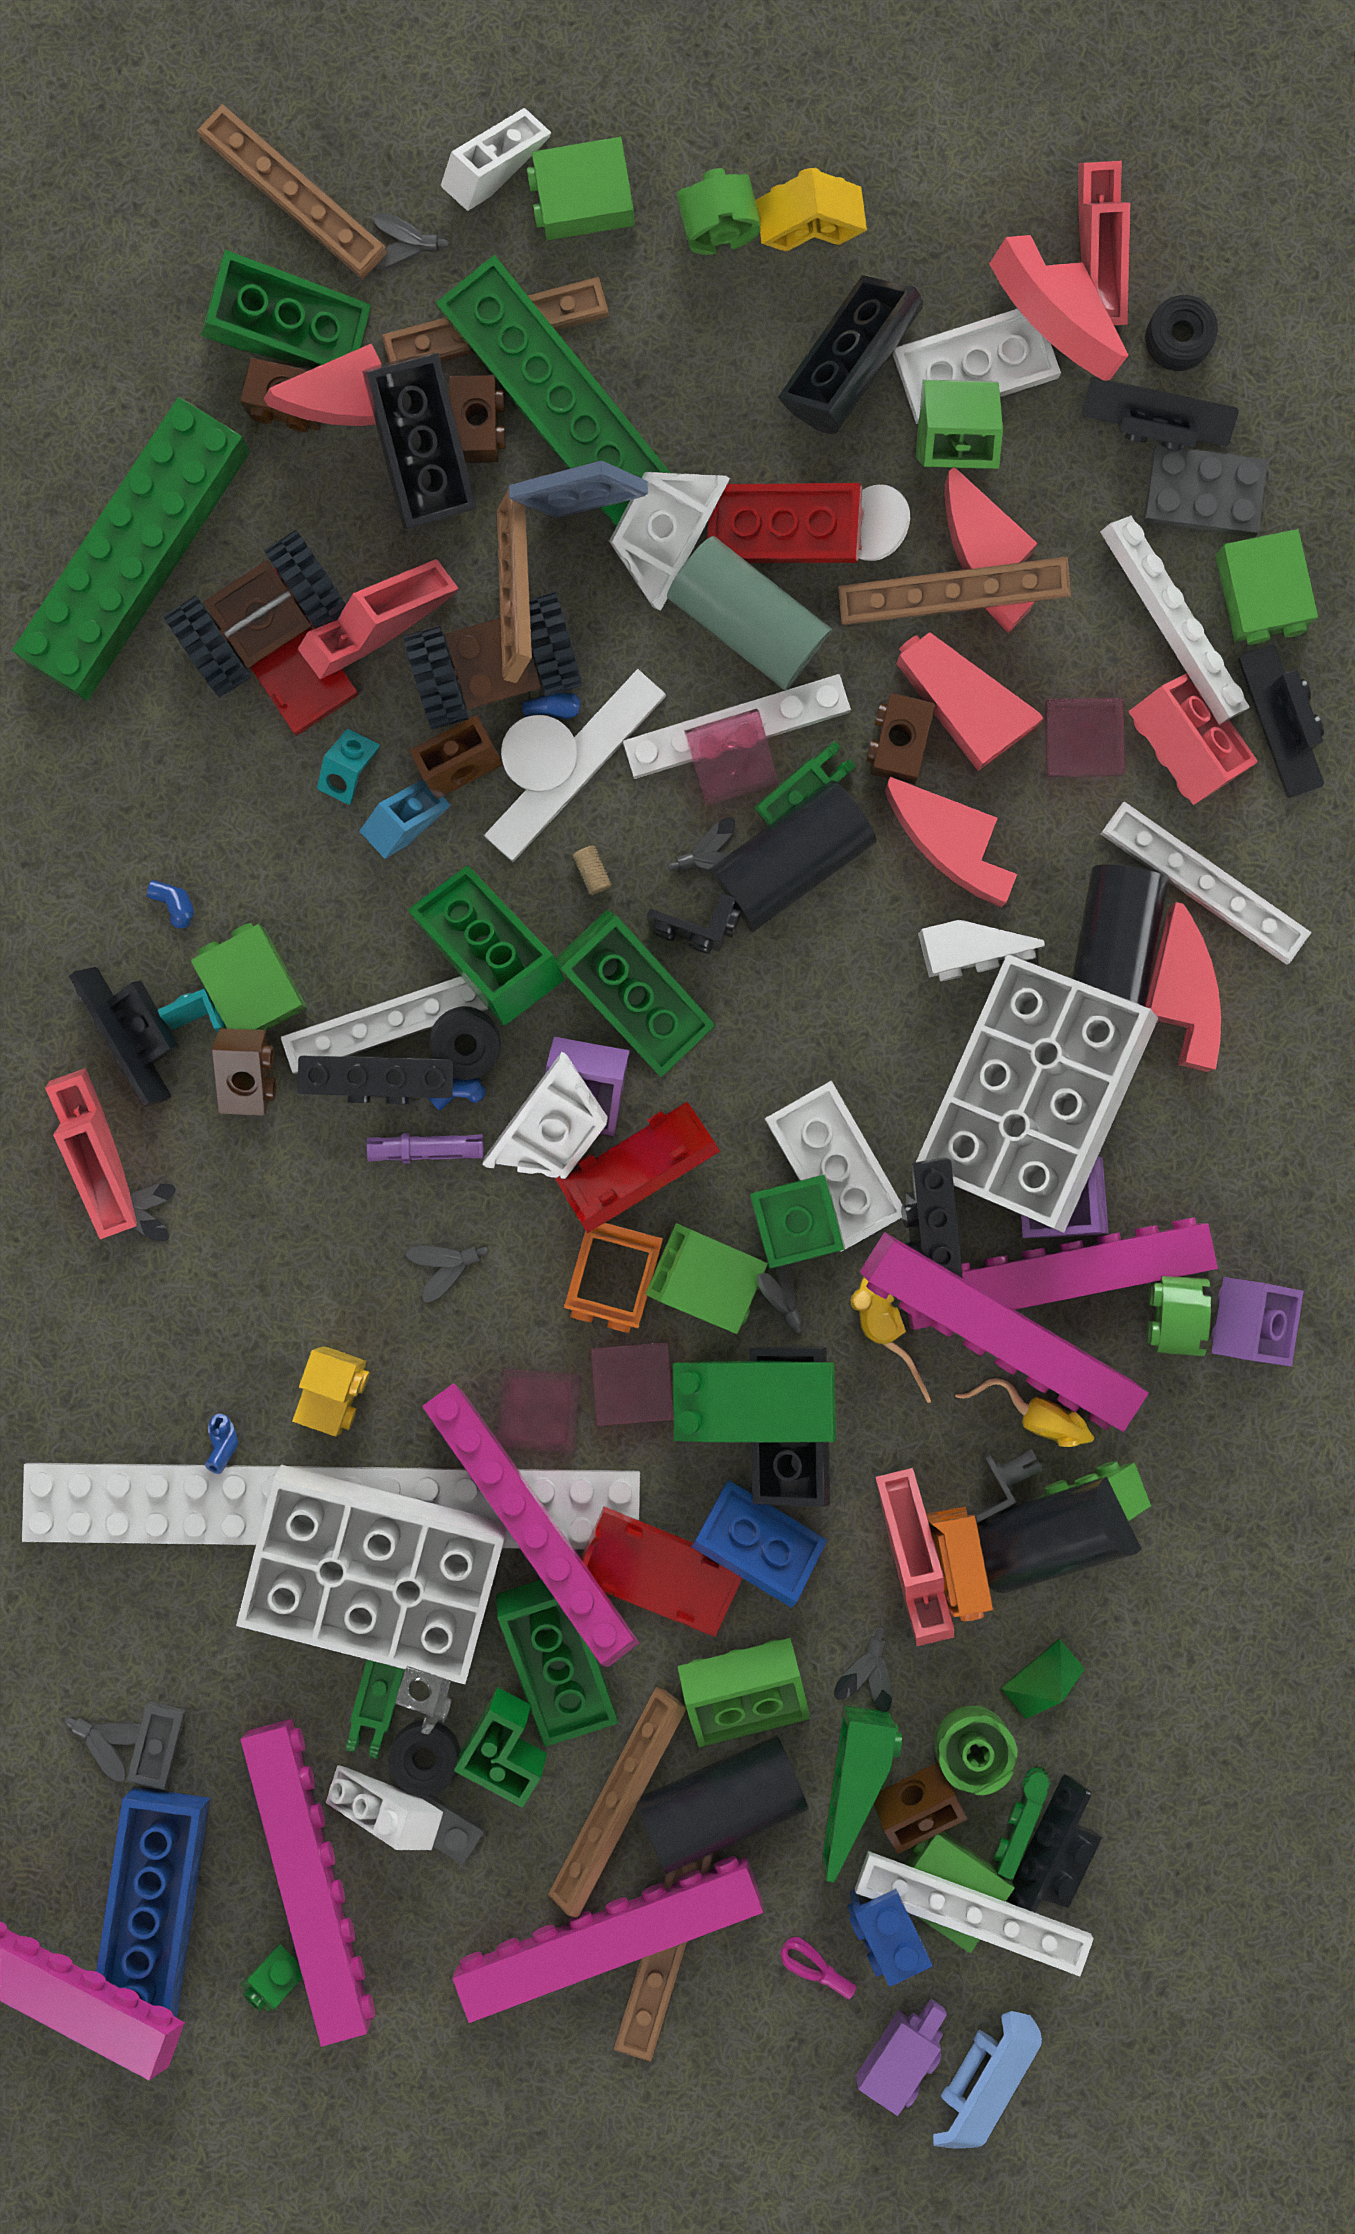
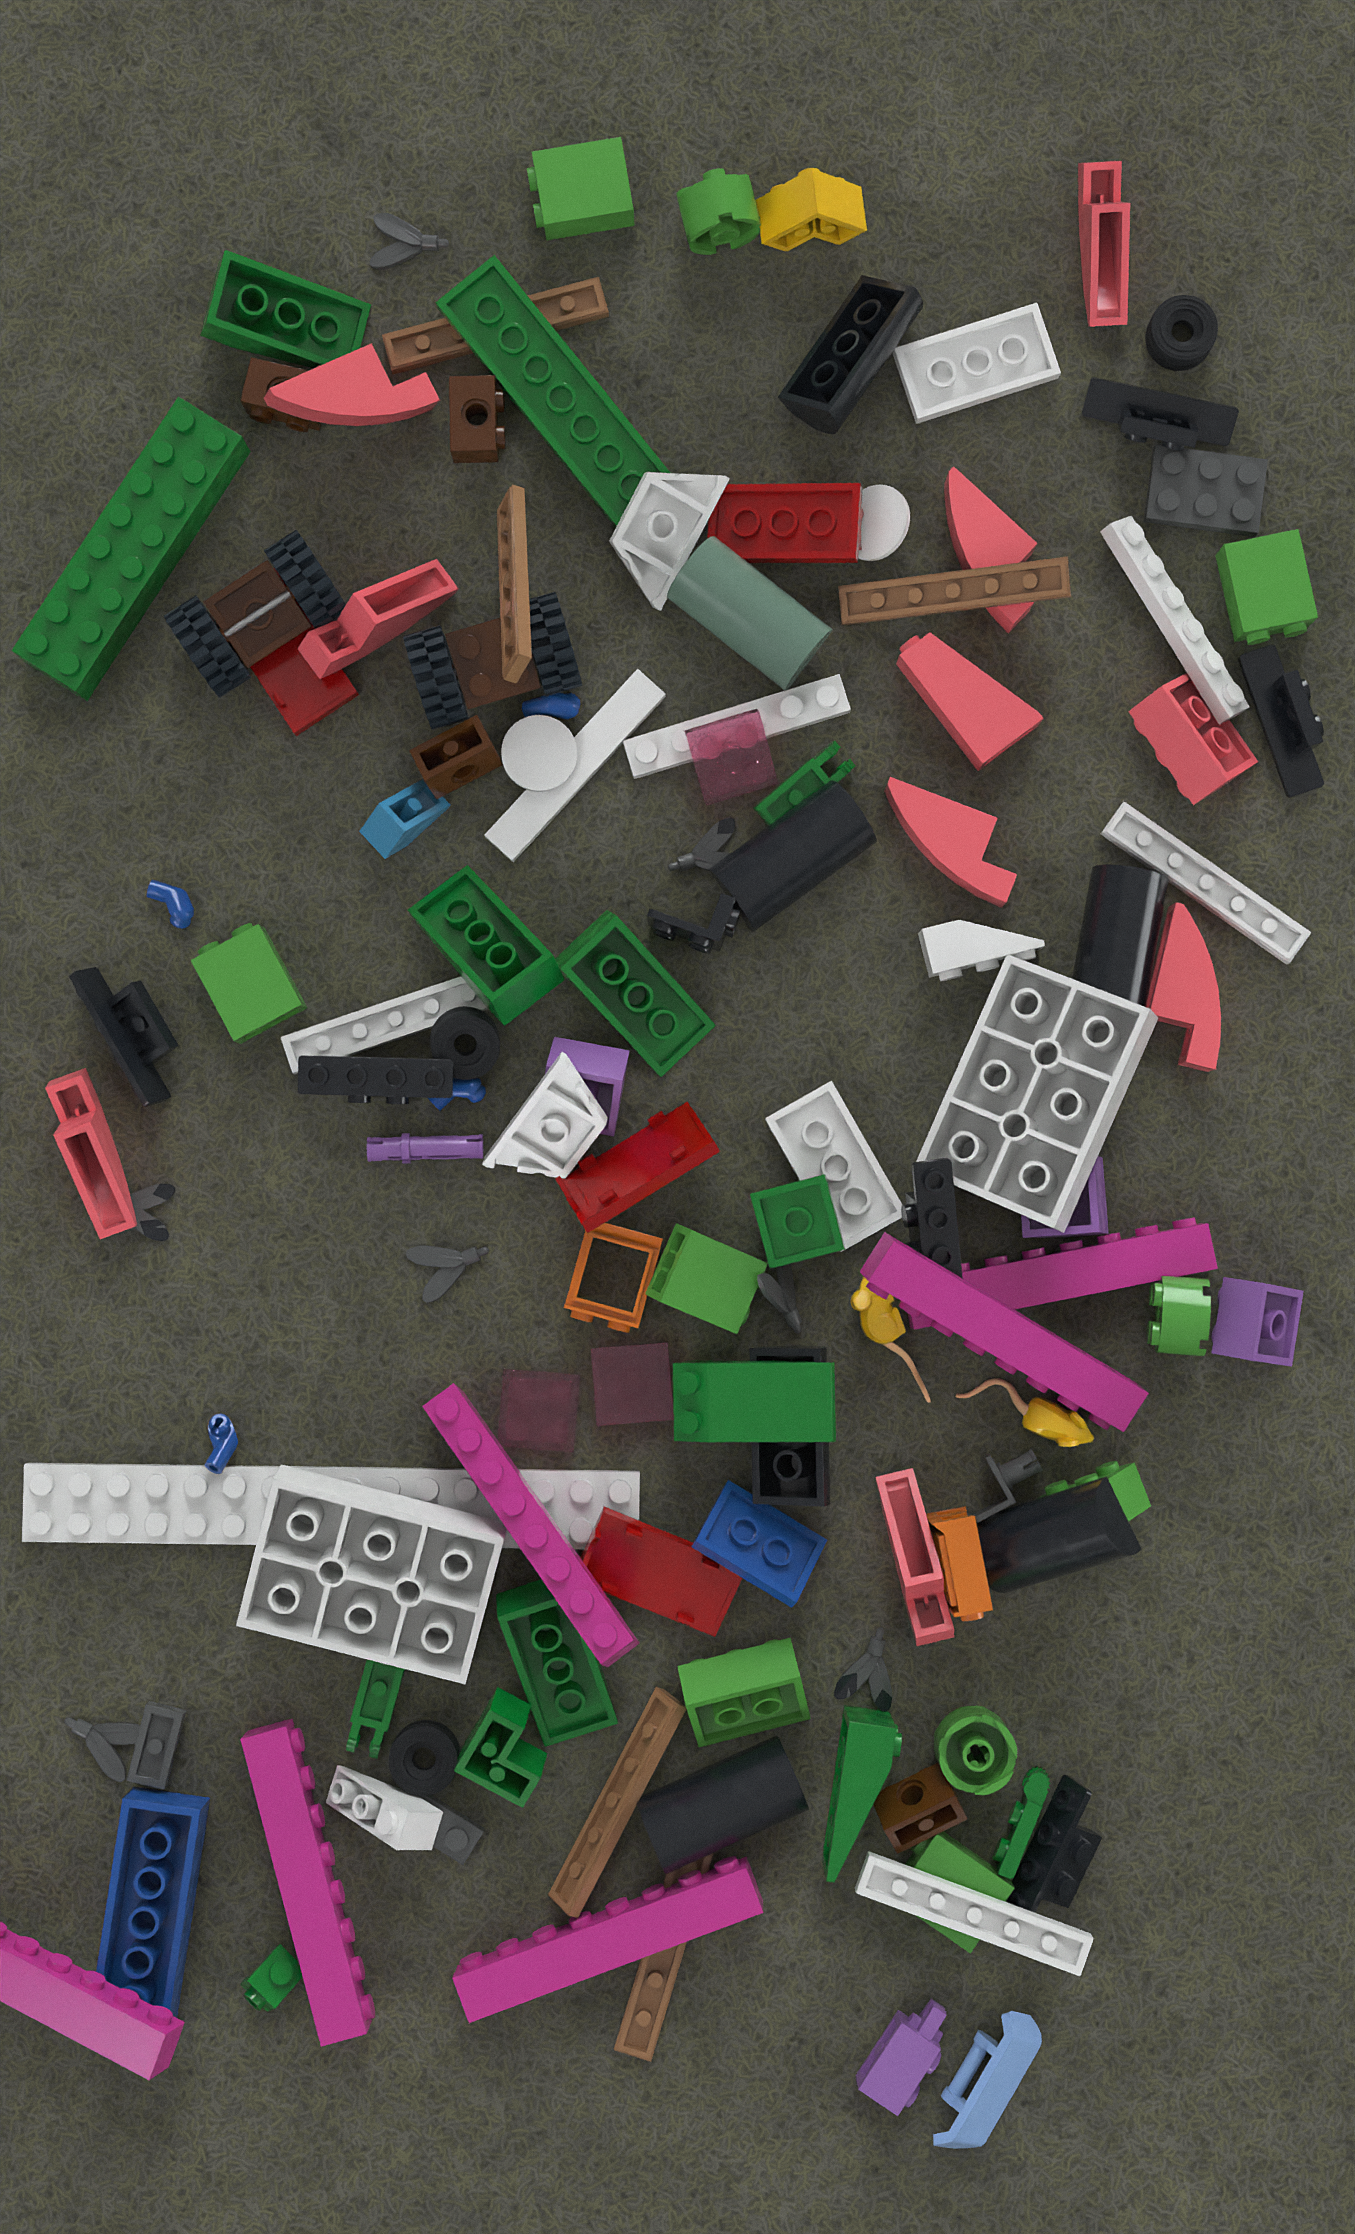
(189, 1008): teal bracket -> none
(243, 1071): reddish brown brick -> none
(292, 191): medium nougat tile -> none
(329, 1390): yellow brick -> none
(347, 759): teal bracket -> none
(419, 439): black brick -> none
(434, 1707): clear bracket -> none
(492, 158): white slope -> none
(578, 489): sand blue tile -> none
(592, 873): tan piece -> none
(826, 1976): dark pink piece -> none
(890, 1936): blue bracket -> none
(913, 719): reddish brown brick -> none
(959, 424): bright green slope -> none
(1044, 1680): green slope -> none
(1060, 305): coral slope -> none
(1084, 737): clear pink plate -> none

